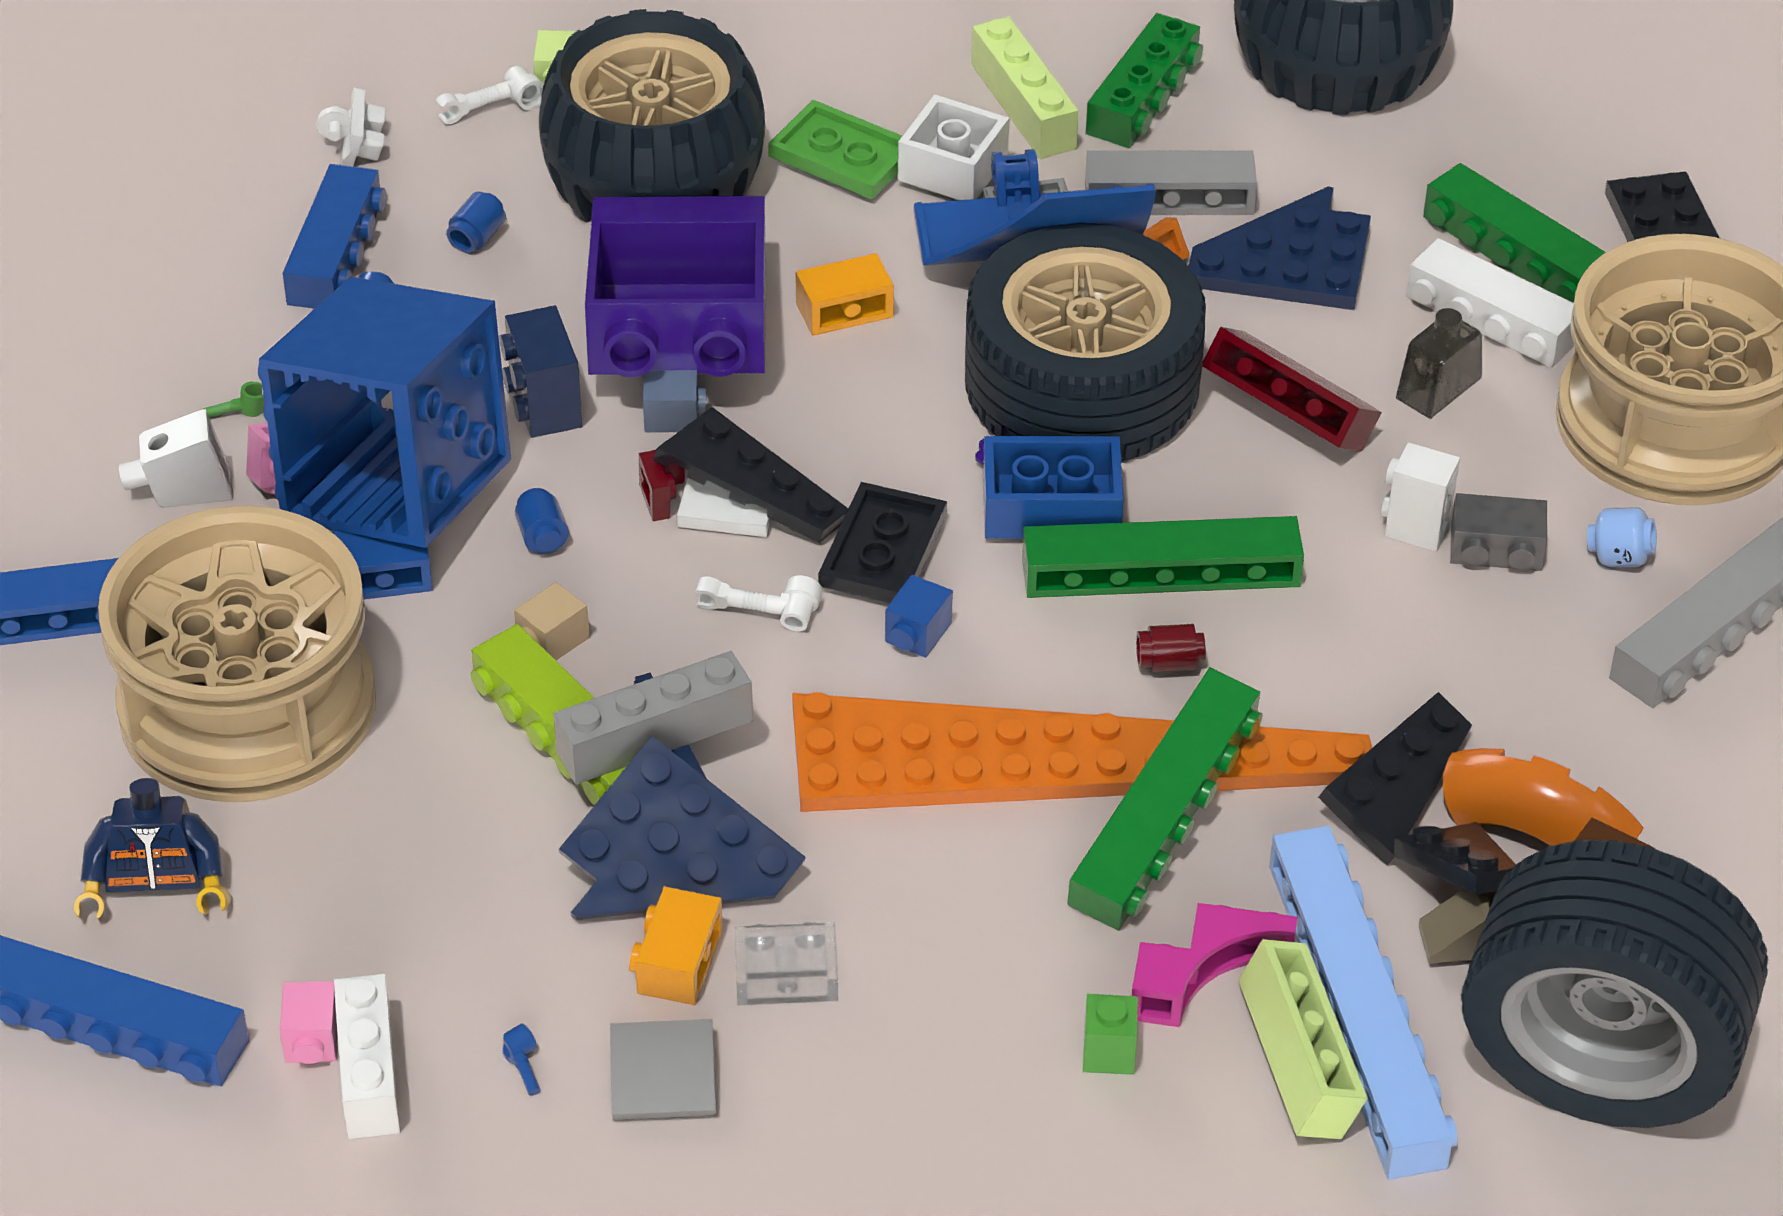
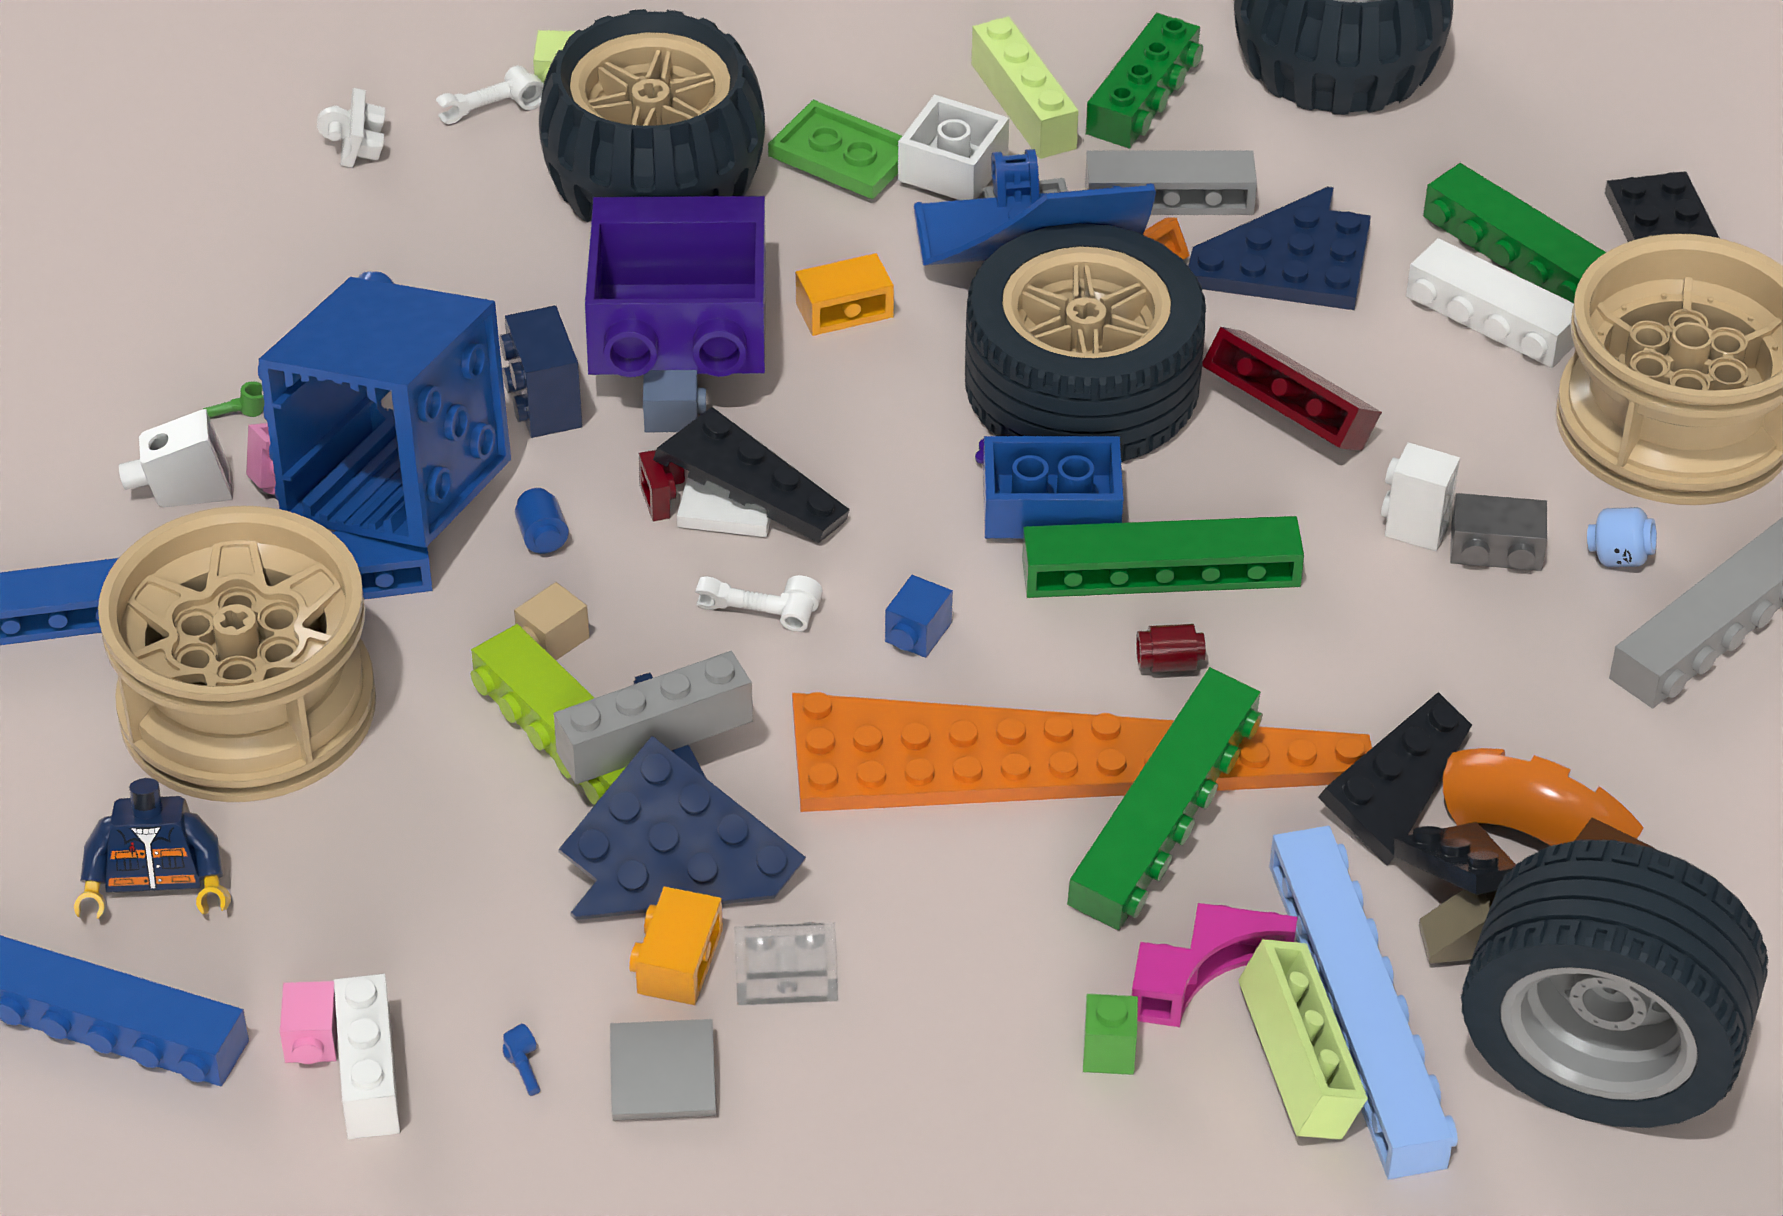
(333, 234): blue brick -> none
(475, 222): blue brick -> none
(882, 542): black plate -> none
(1440, 364): clear smoke torso -> none

